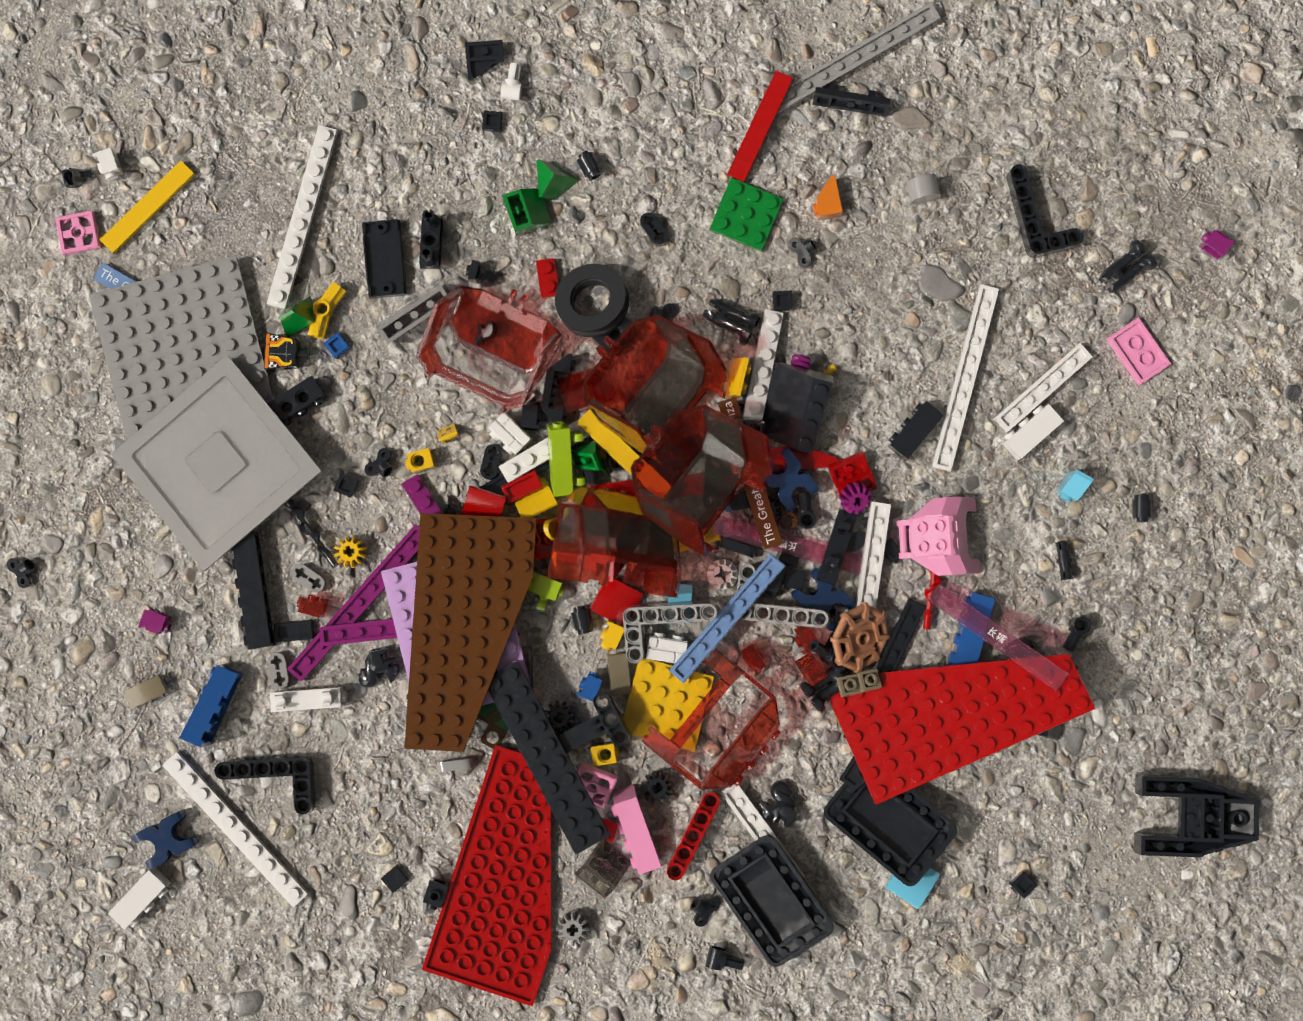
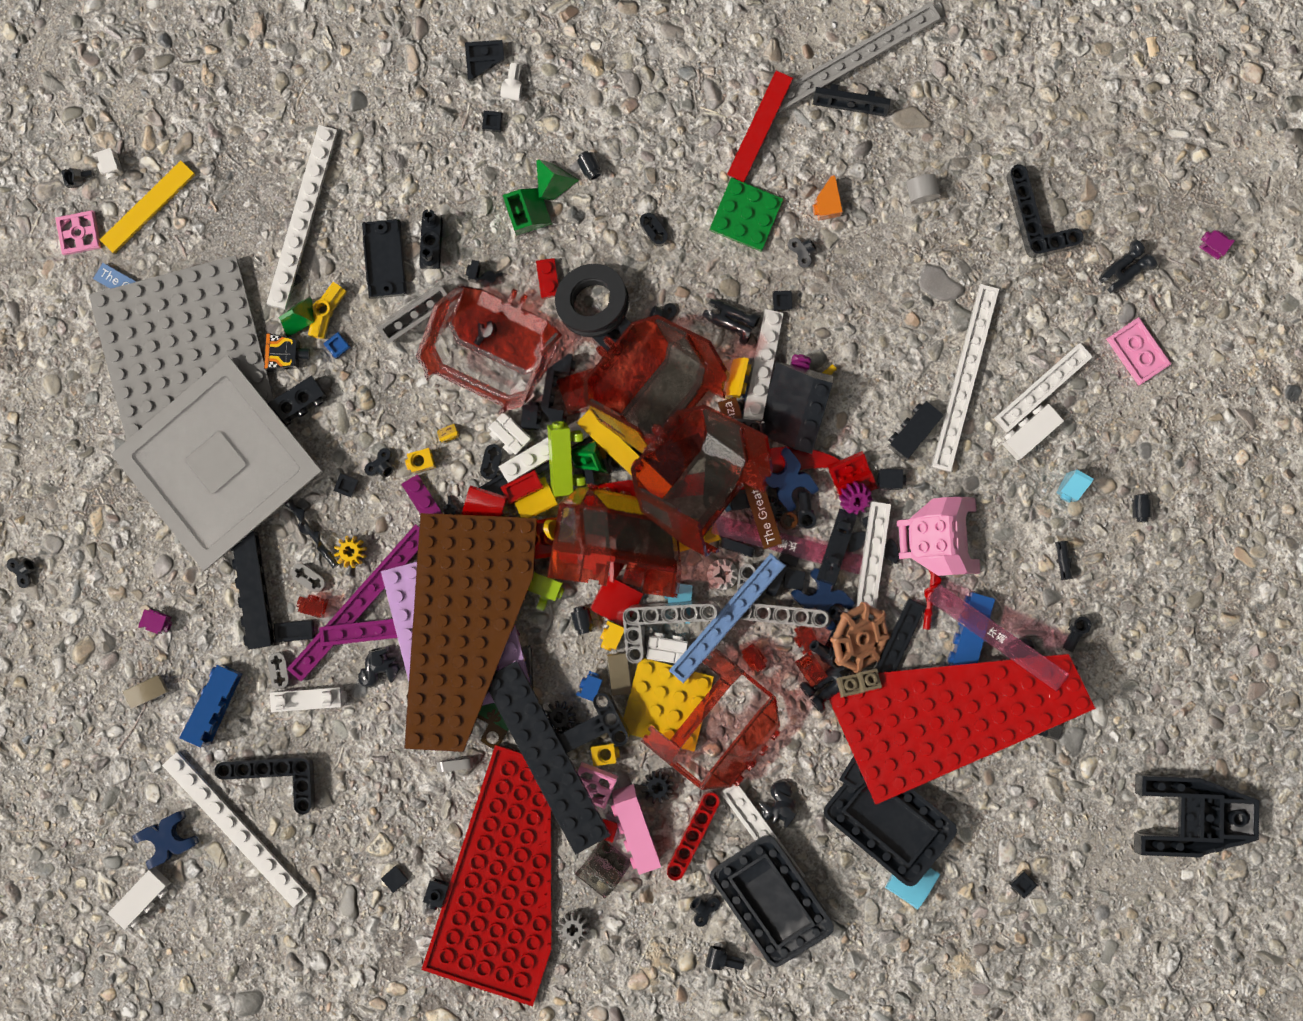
(891, 479): none -> black brick

